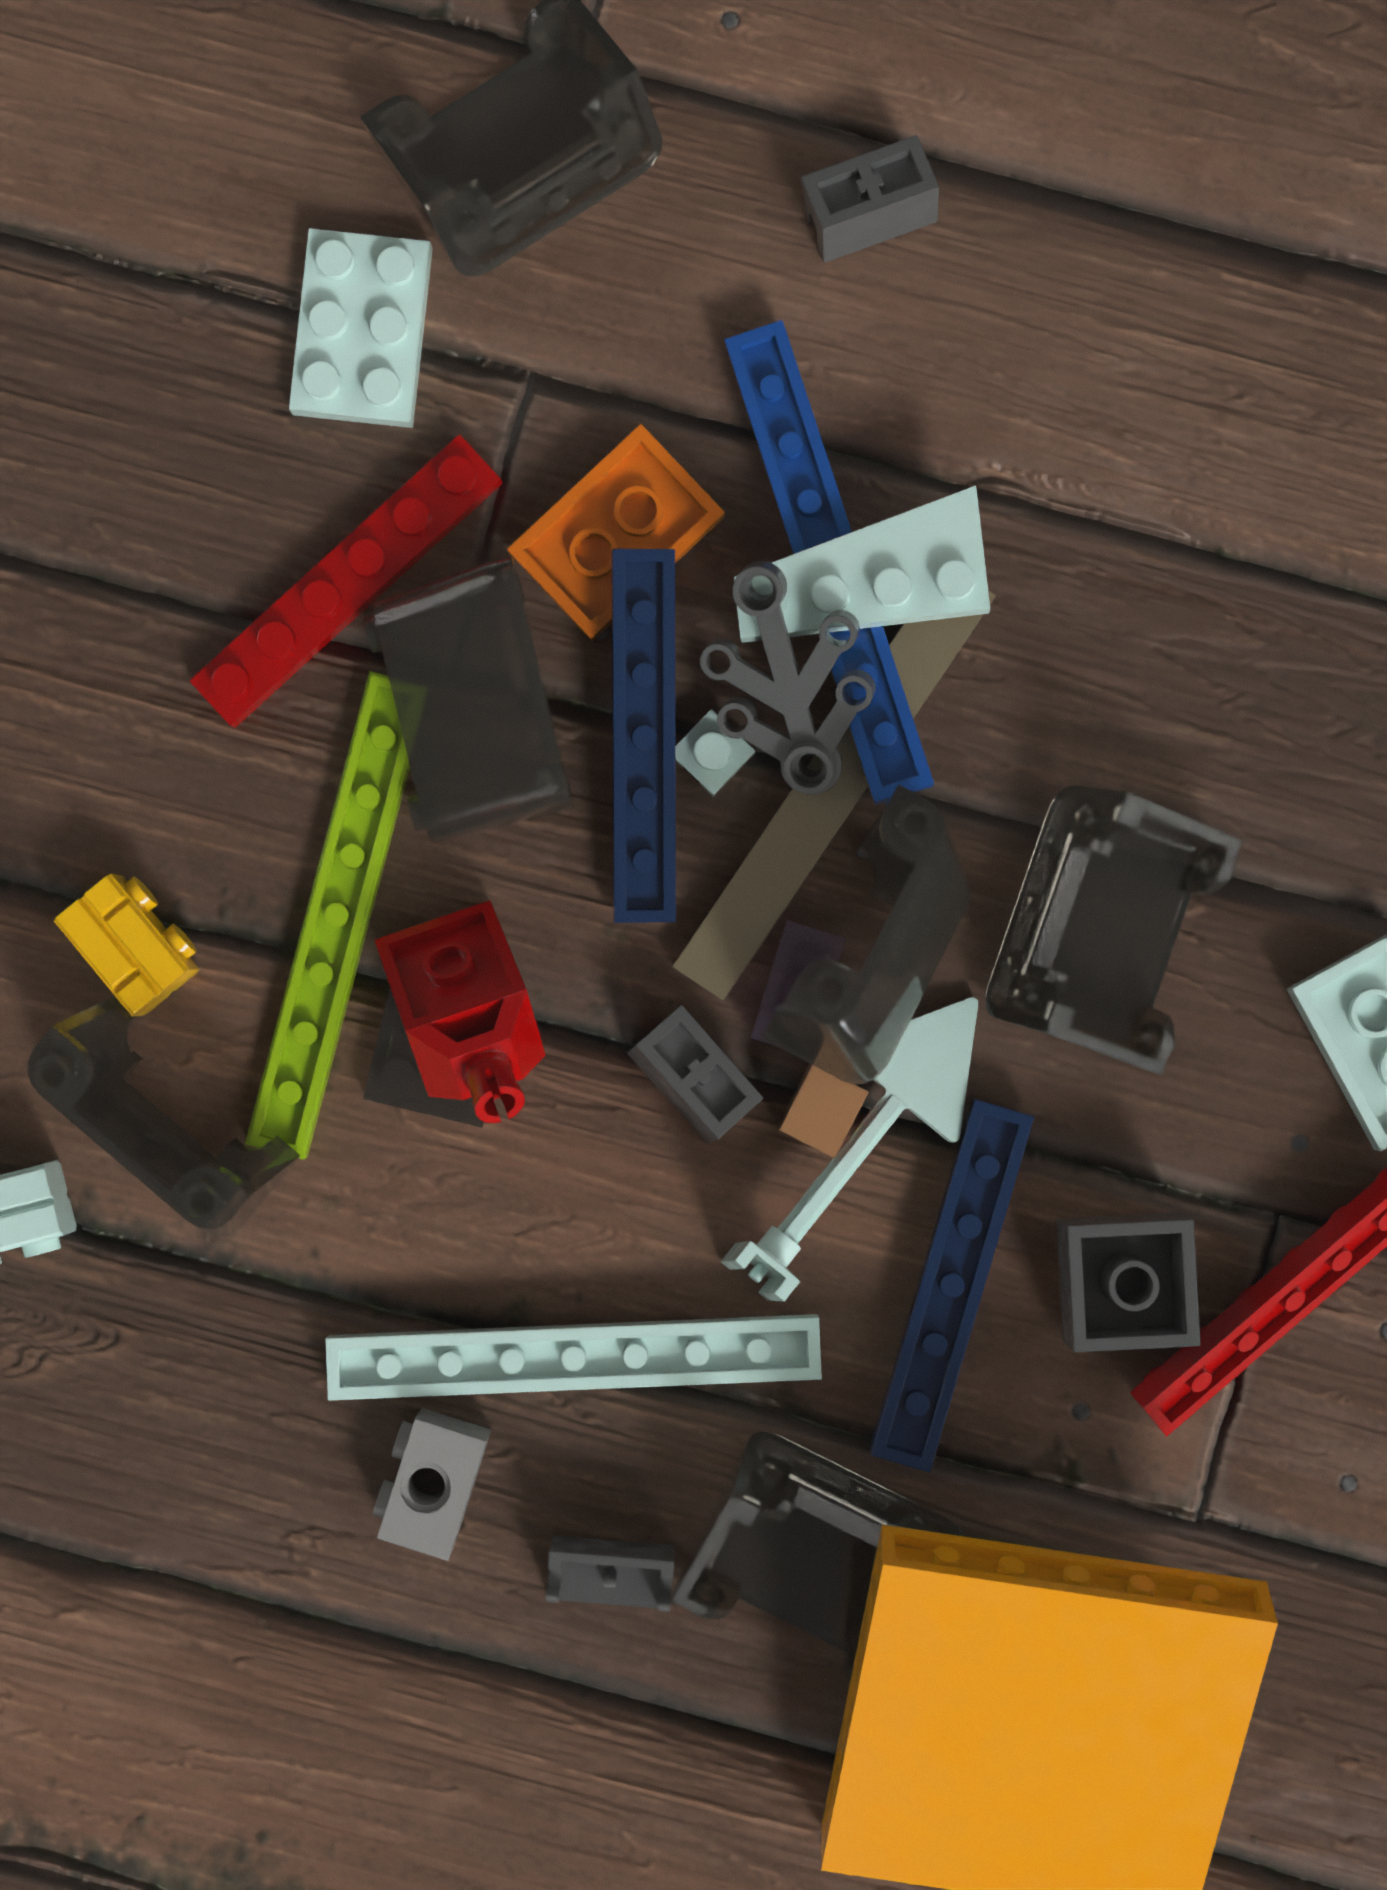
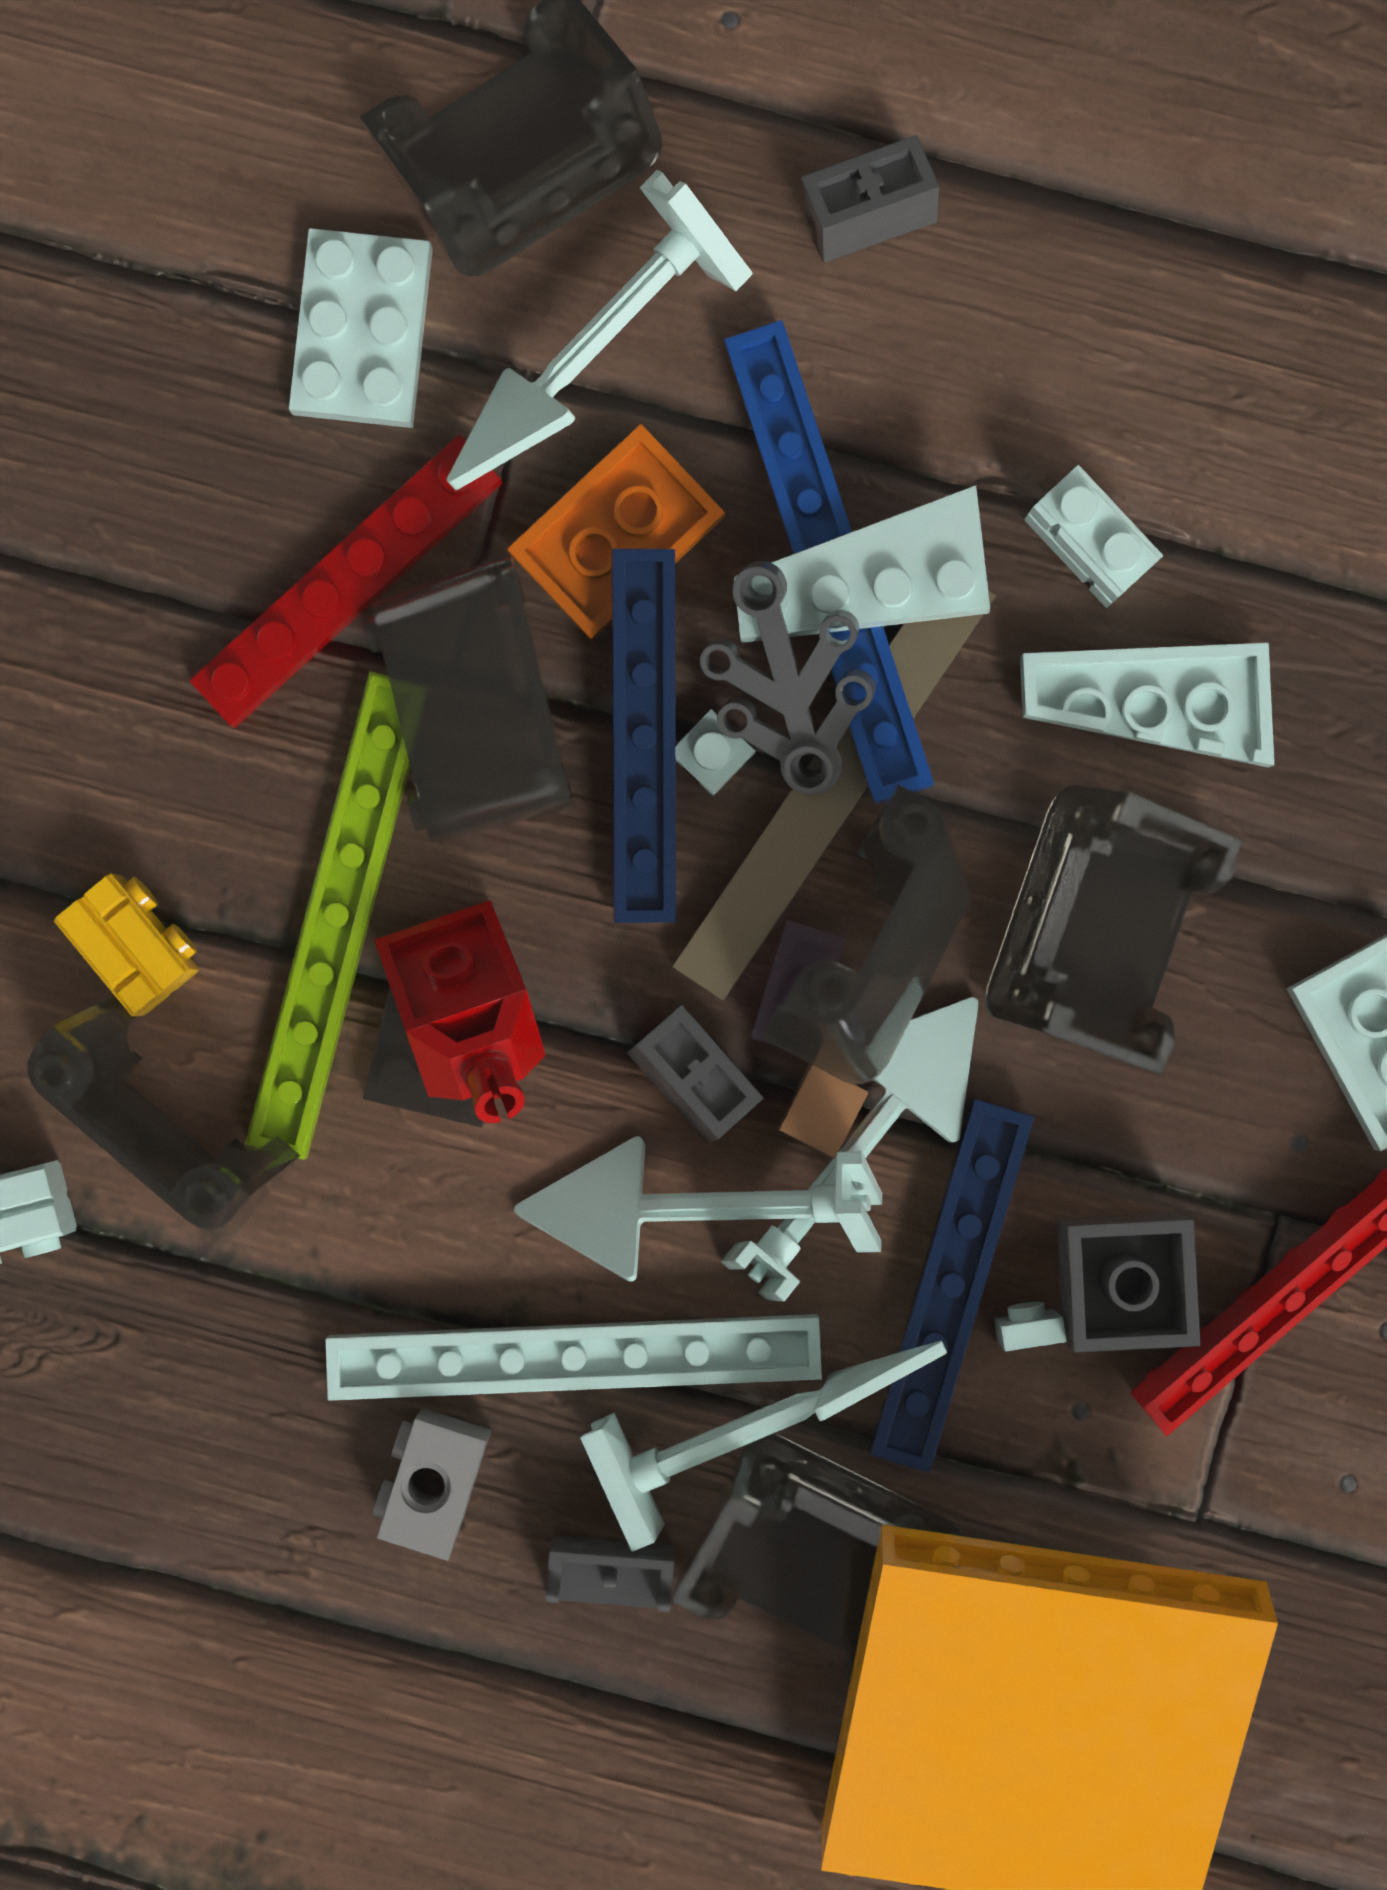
(526, 412): none -> light aqua piece
(603, 1206): none -> light aqua piece
(630, 1477): none -> light aqua piece
(1029, 1327): none -> light aqua plate
(1092, 536): none -> light aqua brick
(1172, 697): none -> light aqua wing

